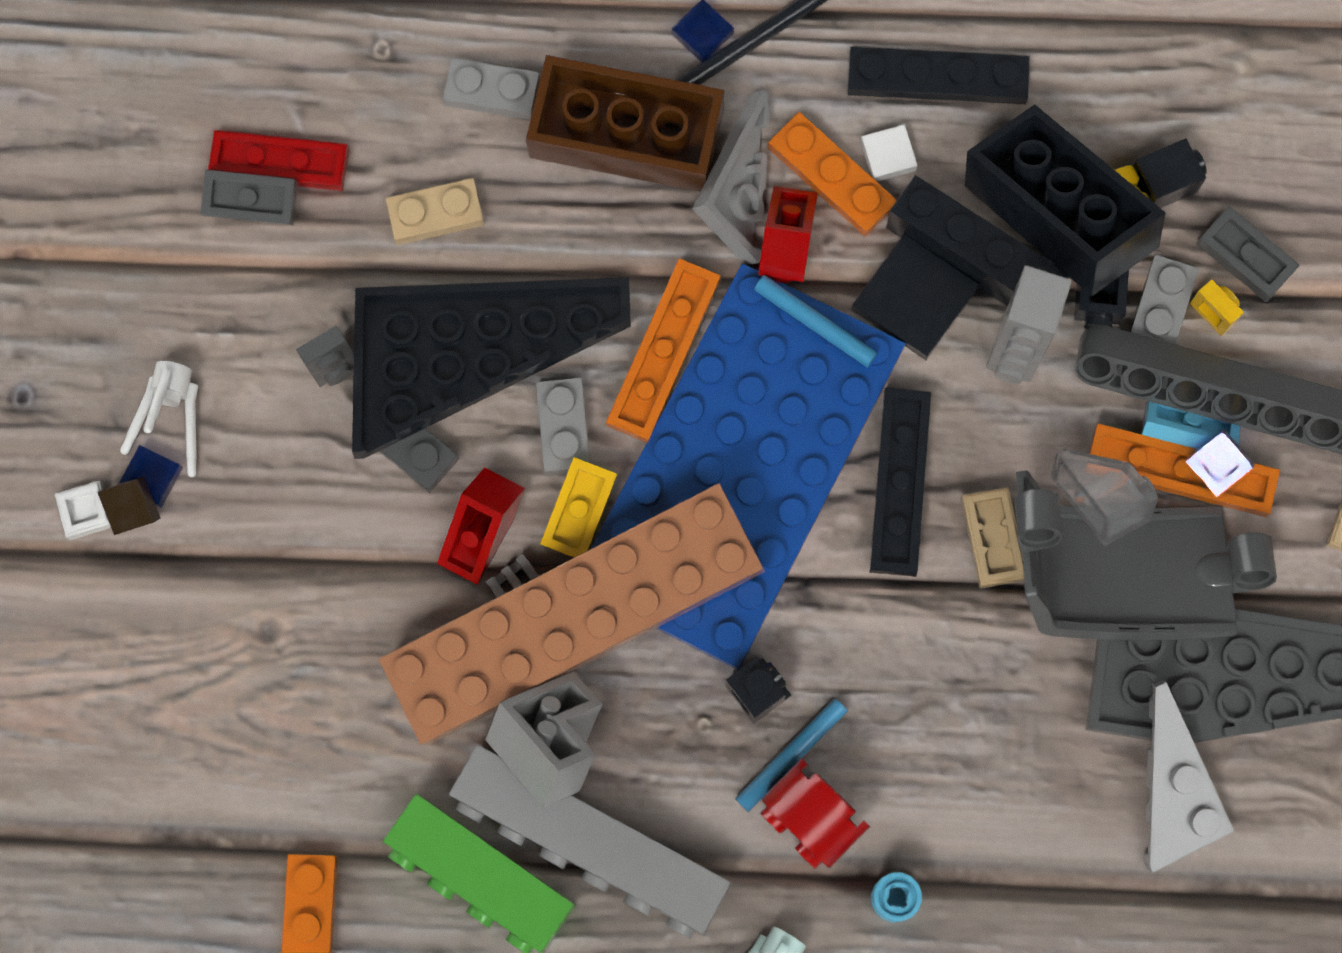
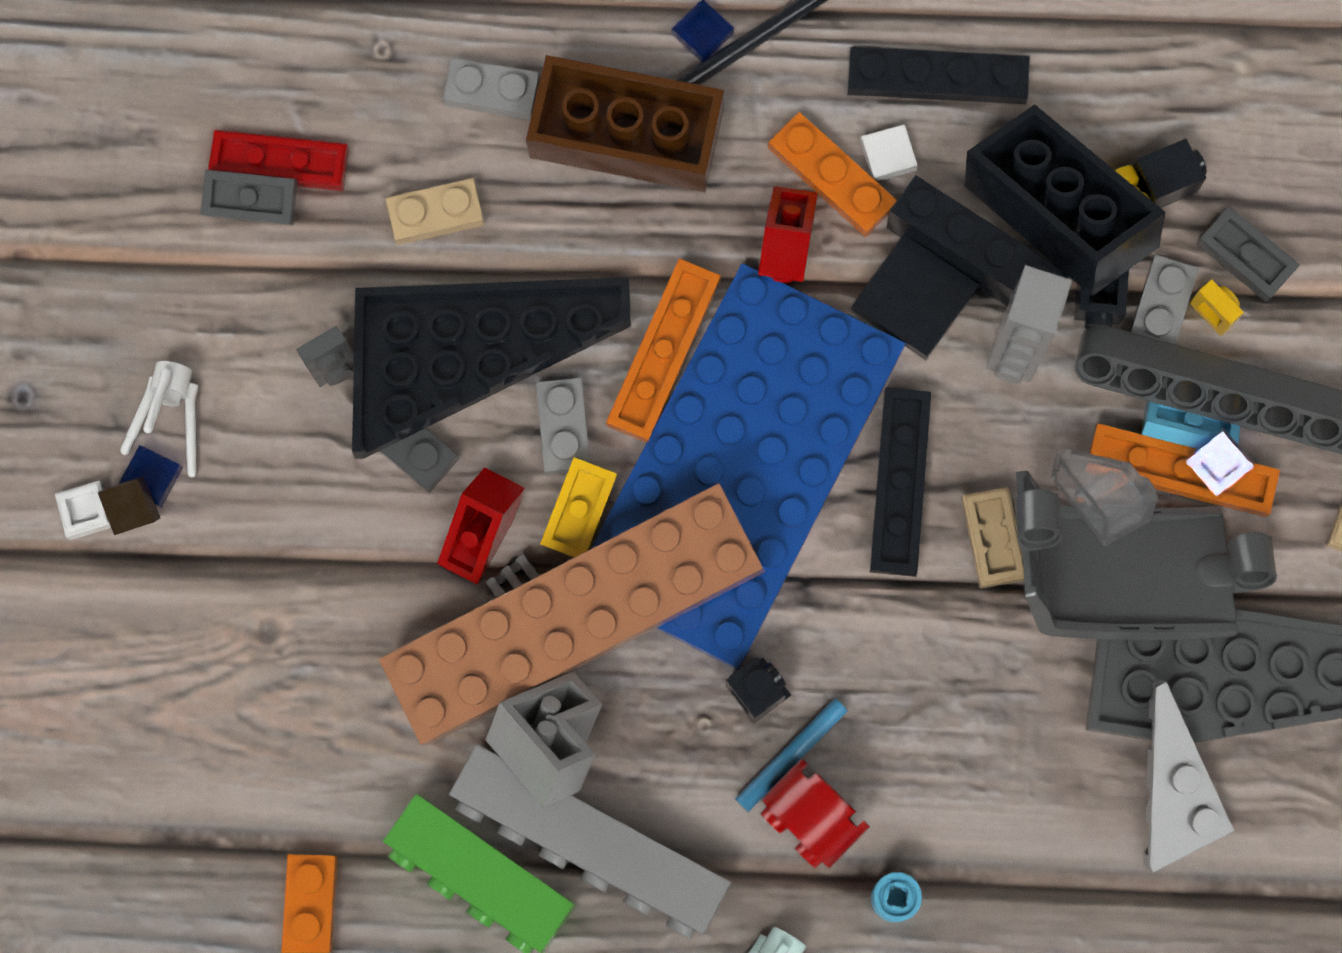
(734, 189): light grey wing -> none
(815, 321): dark azure bar -> none

